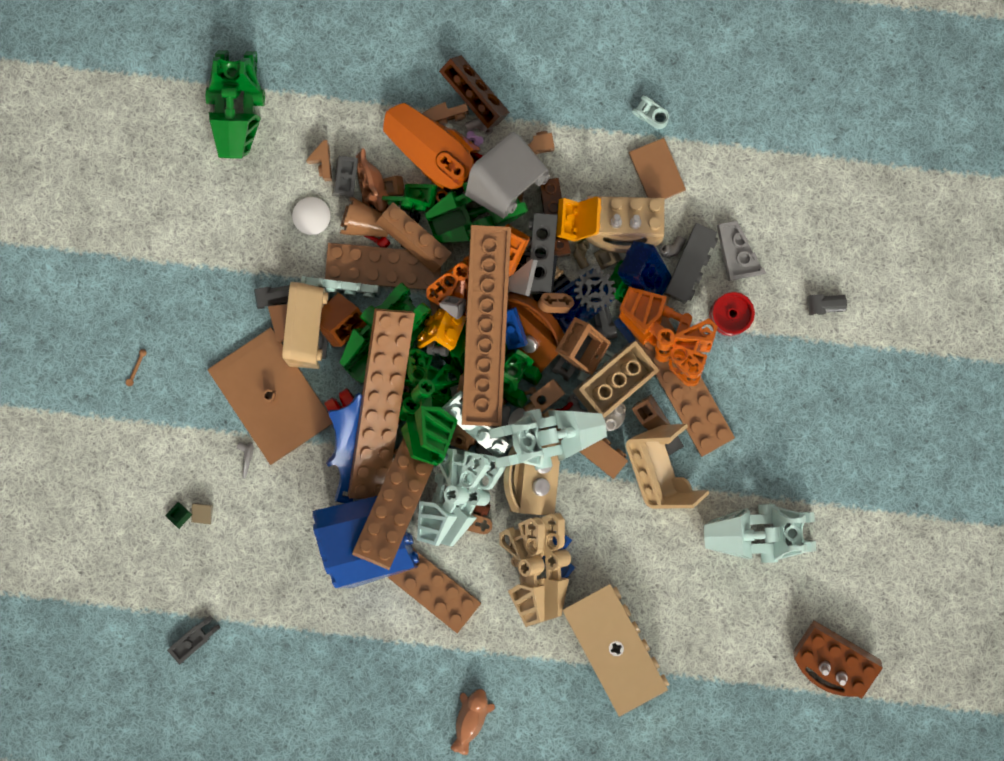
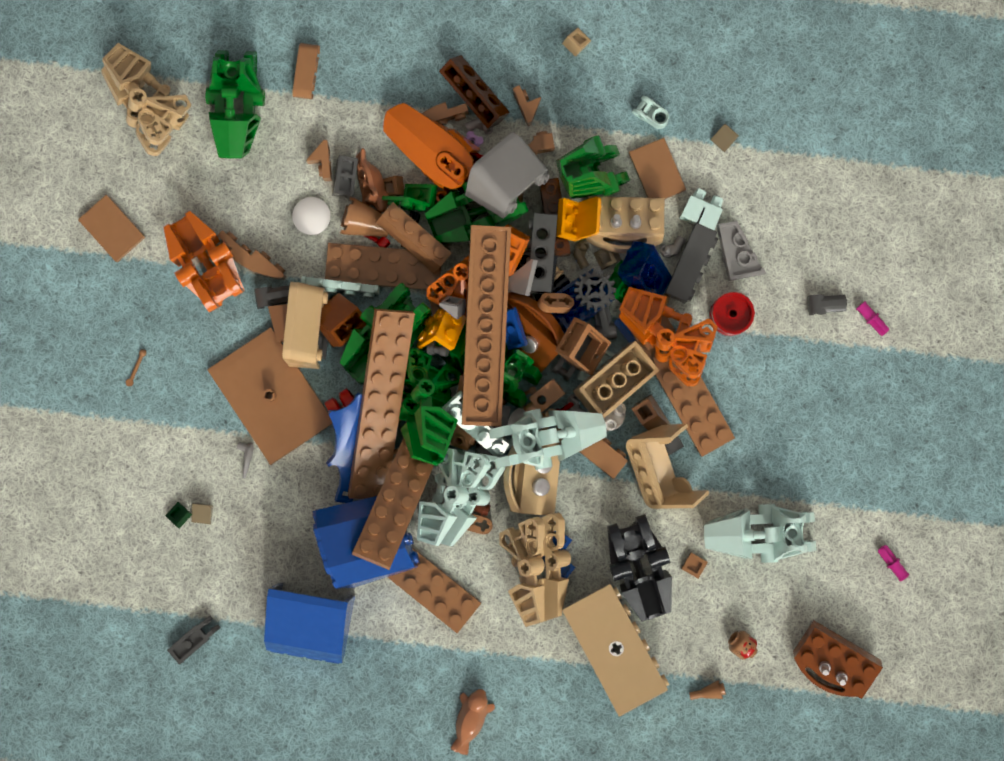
(111, 228): none -> medium nougat tile
(157, 115): none -> tan piece
(191, 239): none -> orange piece
(256, 261): none -> medium nougat slope
(305, 70): none -> medium nougat beam
(307, 625): none -> blue windscreen
(529, 108): none -> medium nougat slope
(576, 42): none -> tan slope
(581, 172): none -> green piece
(650, 594): none -> black piece
(694, 565): none -> medium nougat tile
(695, 205): none -> light aqua hips
(712, 691): none -> medium nougat cone
(724, 137): none -> dark tan slope
(742, 645): none -> medium nougat head
(872, 318): none -> dark pink axle
(893, 562): none -> dark pink axle

